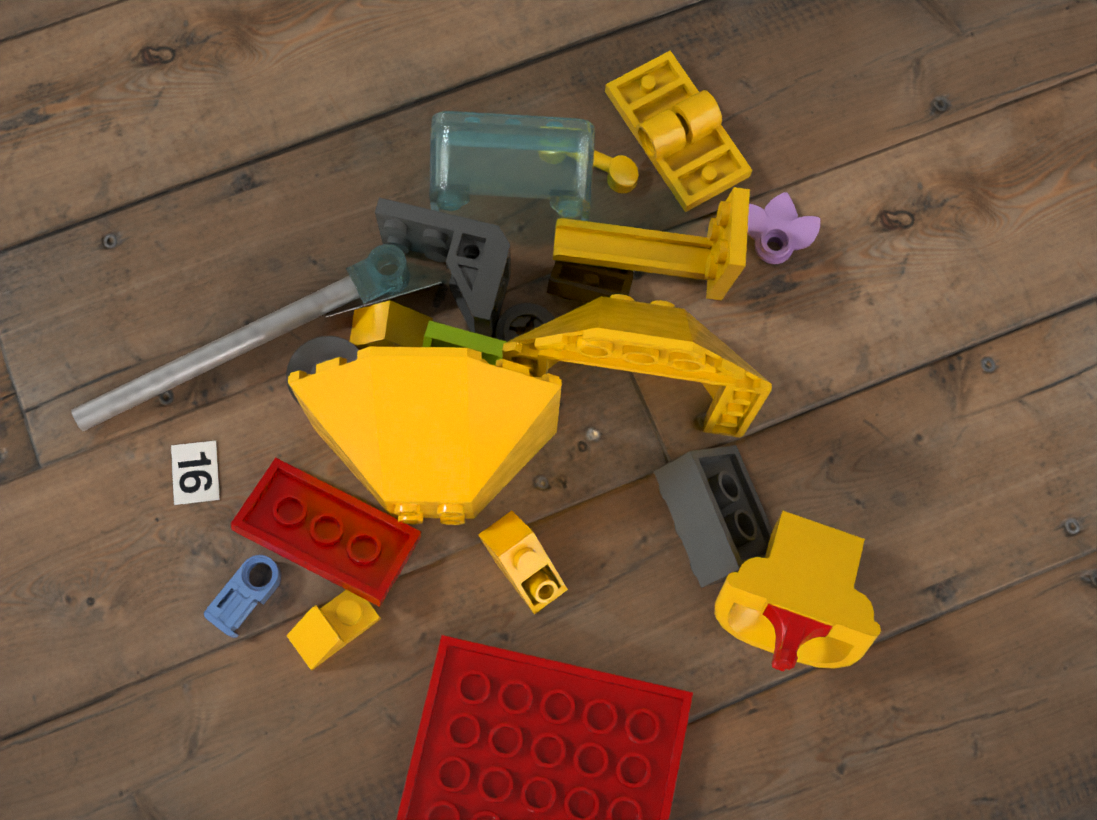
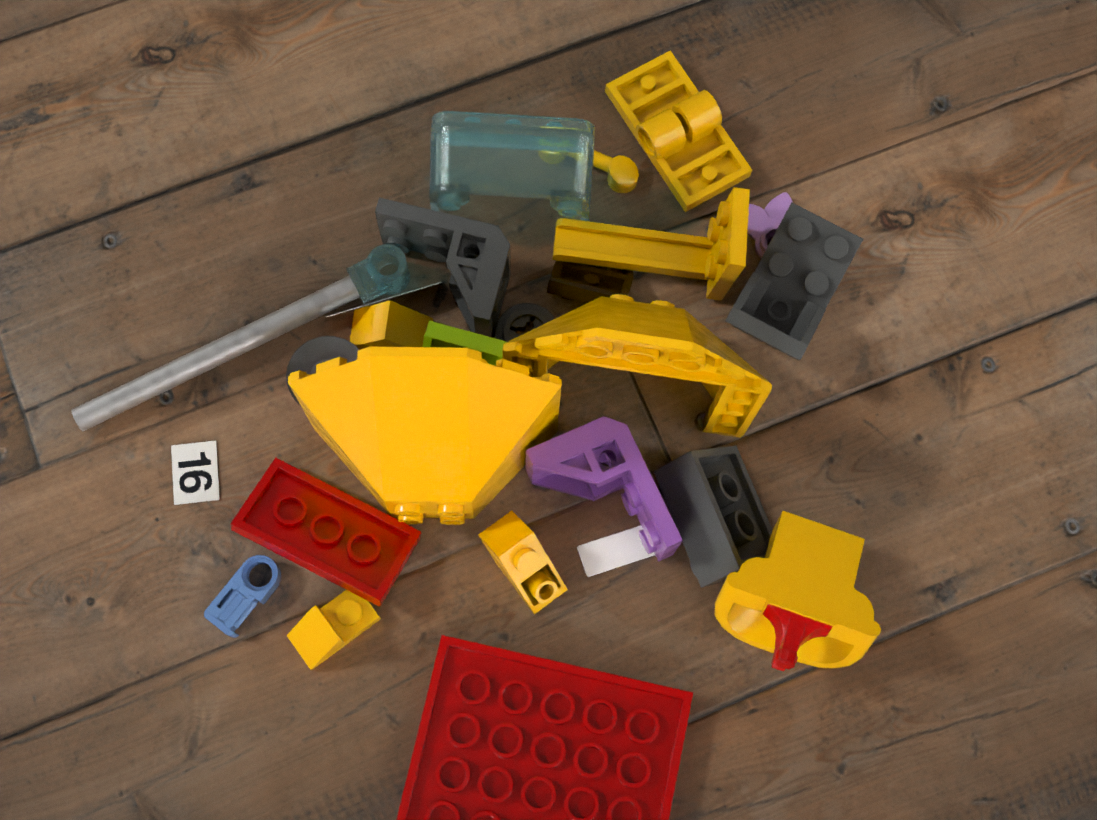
(575, 467): none -> medium lavender bracket
(612, 551): none -> white sticker
(794, 281): none -> dark grey bracket

